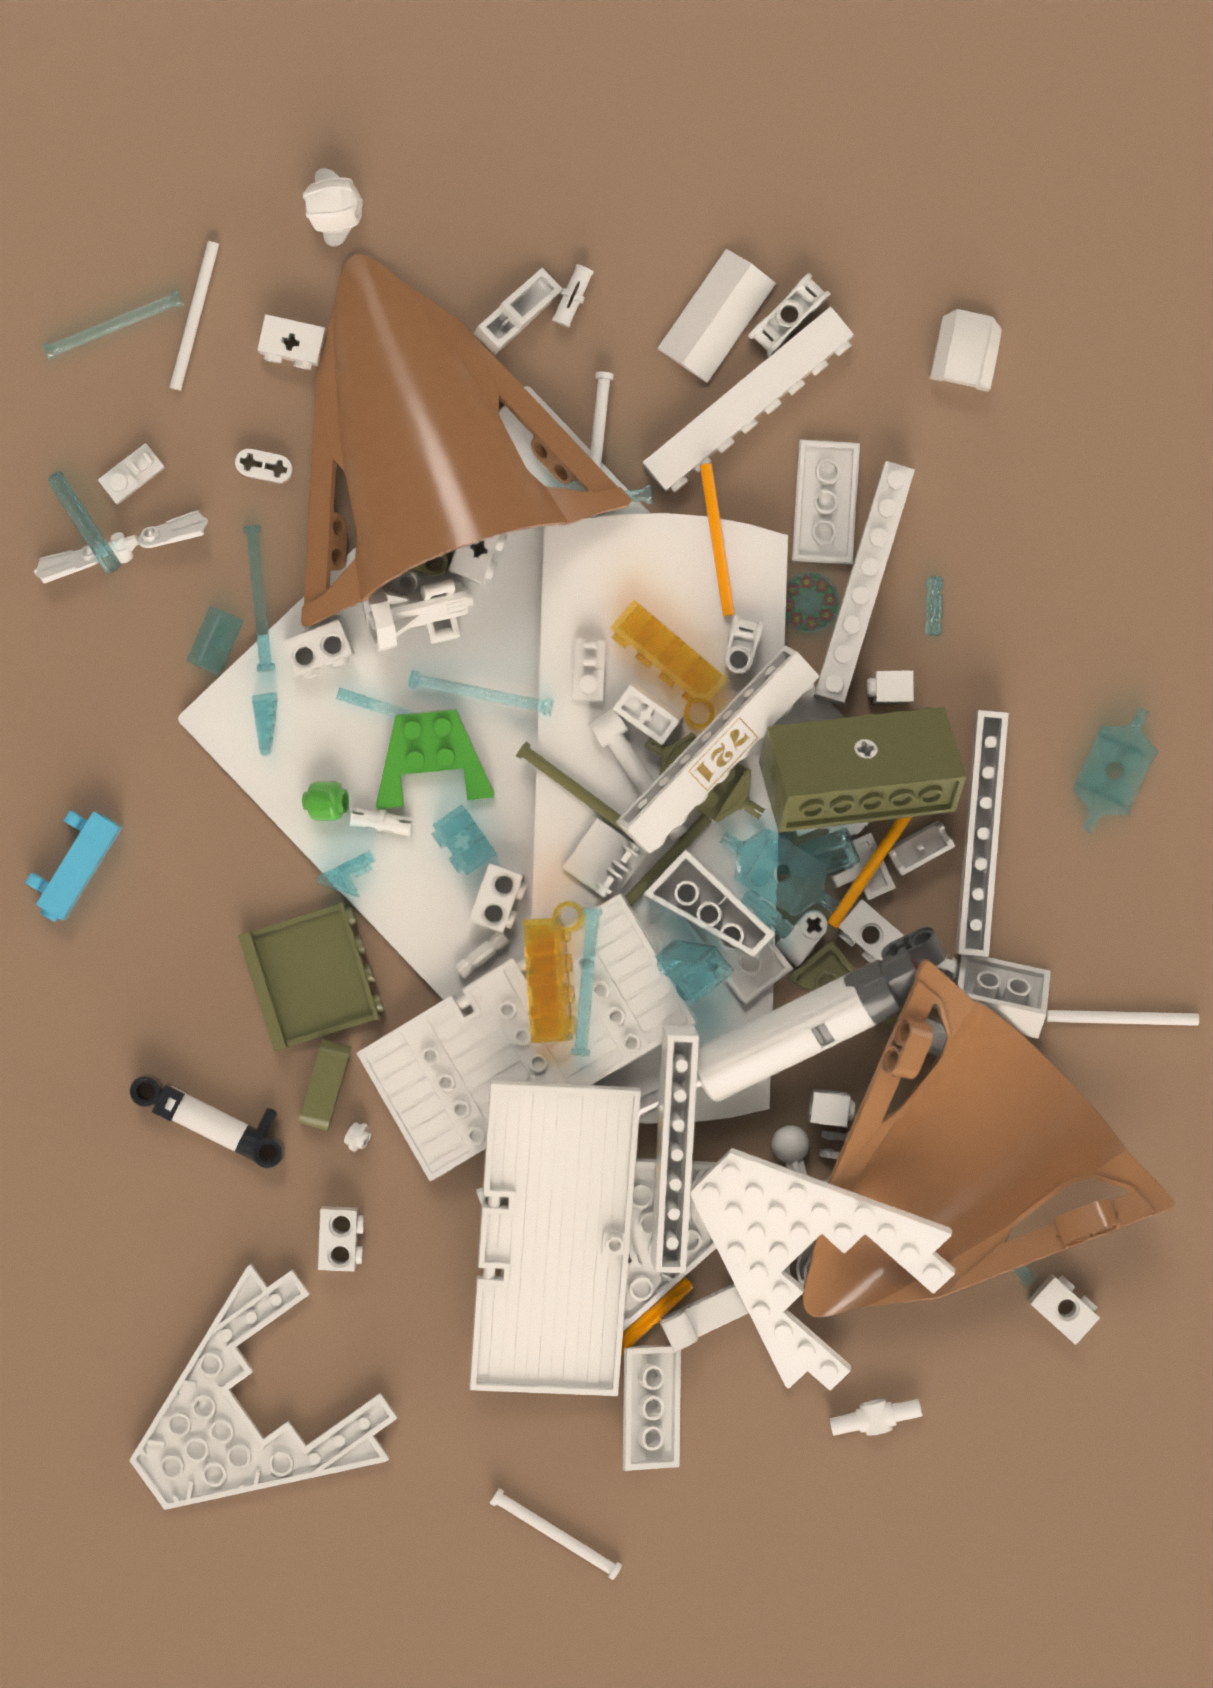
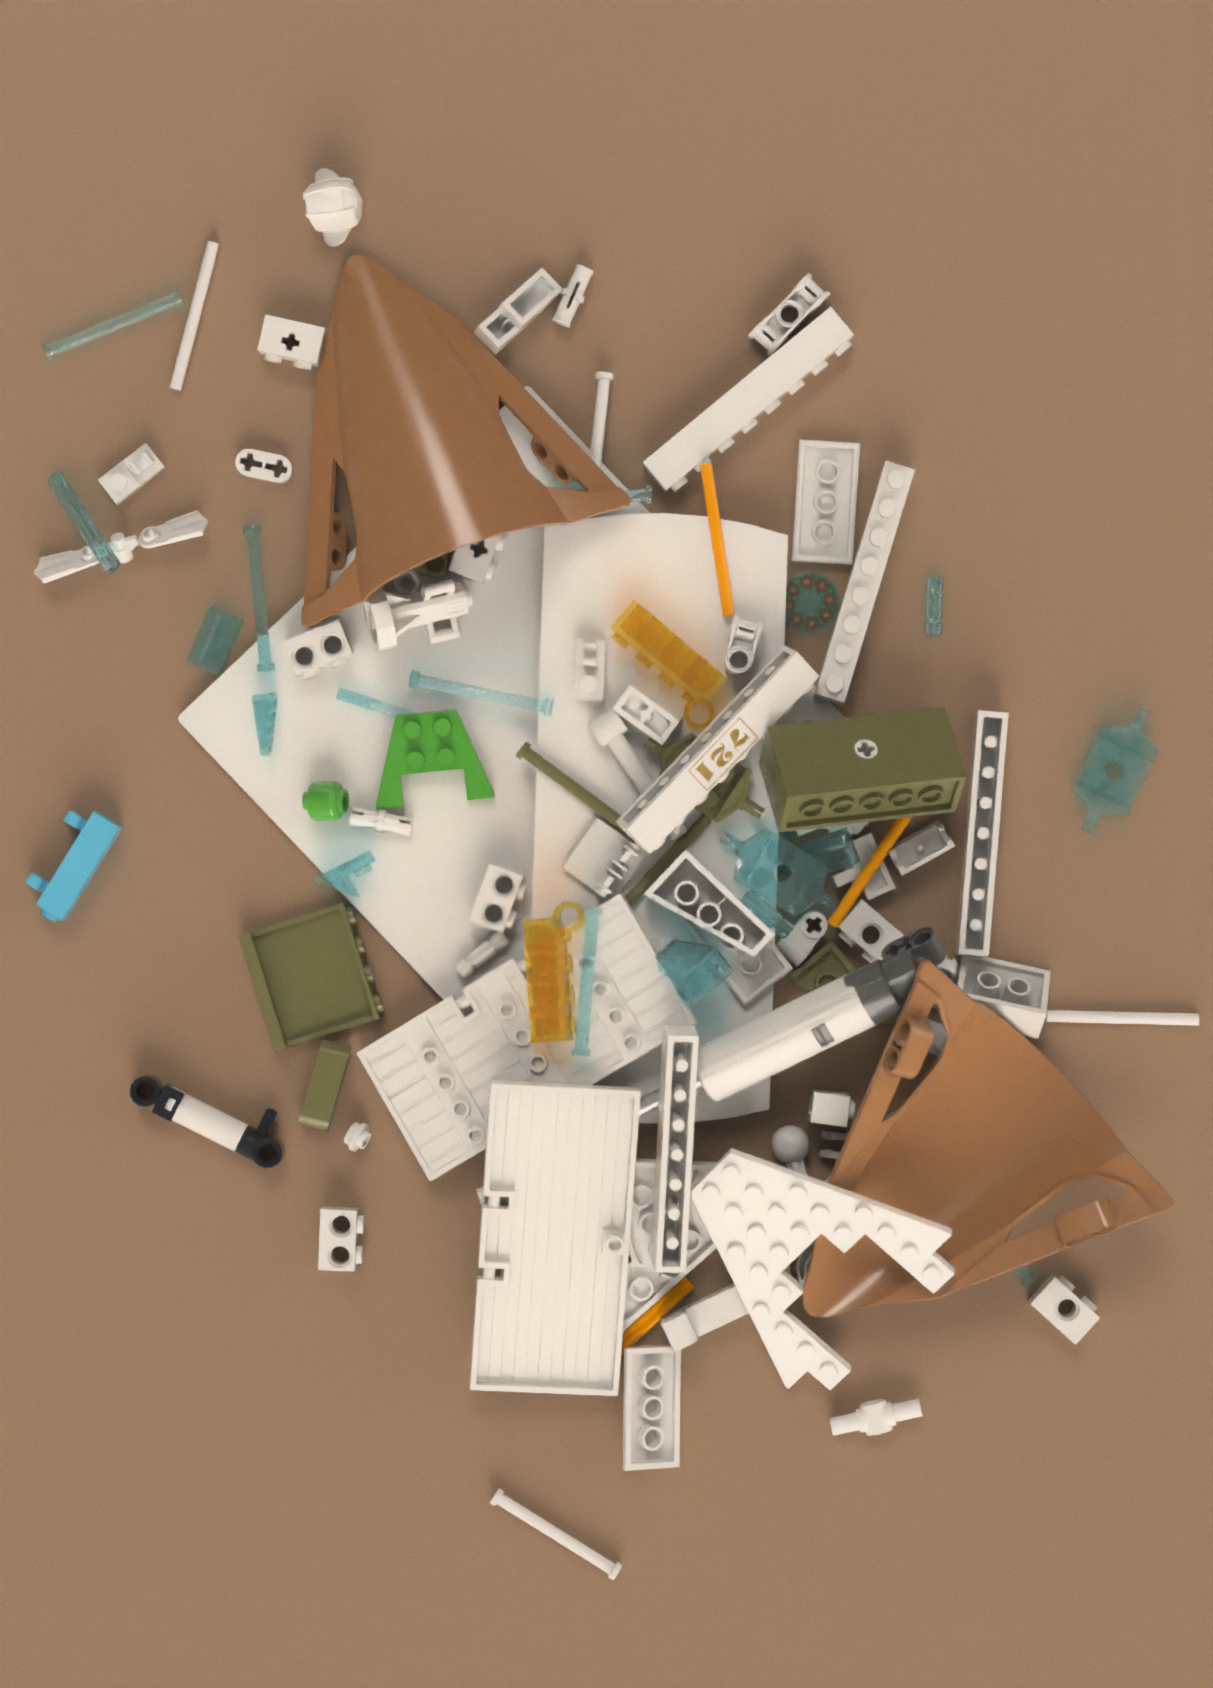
(206, 1441): white wing -> none
(479, 847): clear light blue brick -> none
(716, 315): white slope -> none
(891, 687): white brick -> none
(966, 349): white slope -> none

